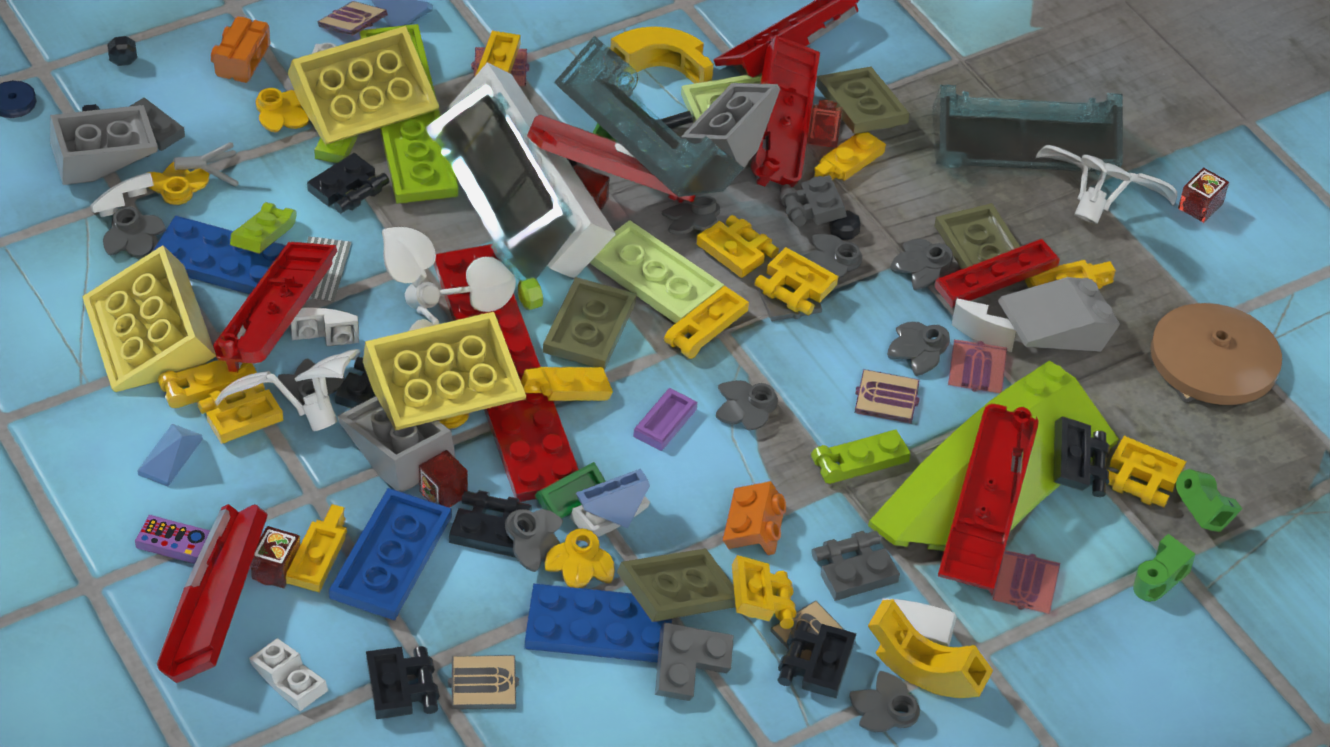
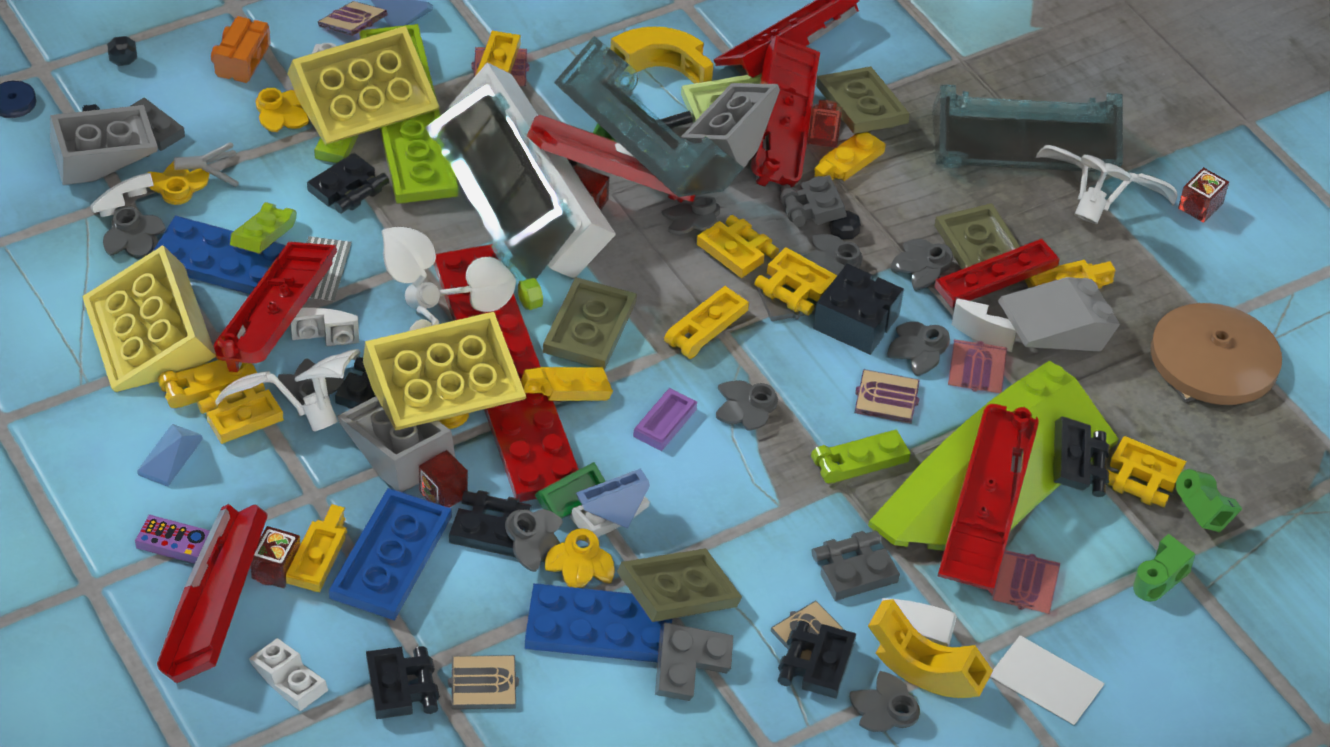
(655, 272): yellowish green plate -> none
(755, 517): orange bracket -> none
(761, 593): yellow plate -> none
(858, 308): none -> black piece
(1047, 680): none -> white sticker

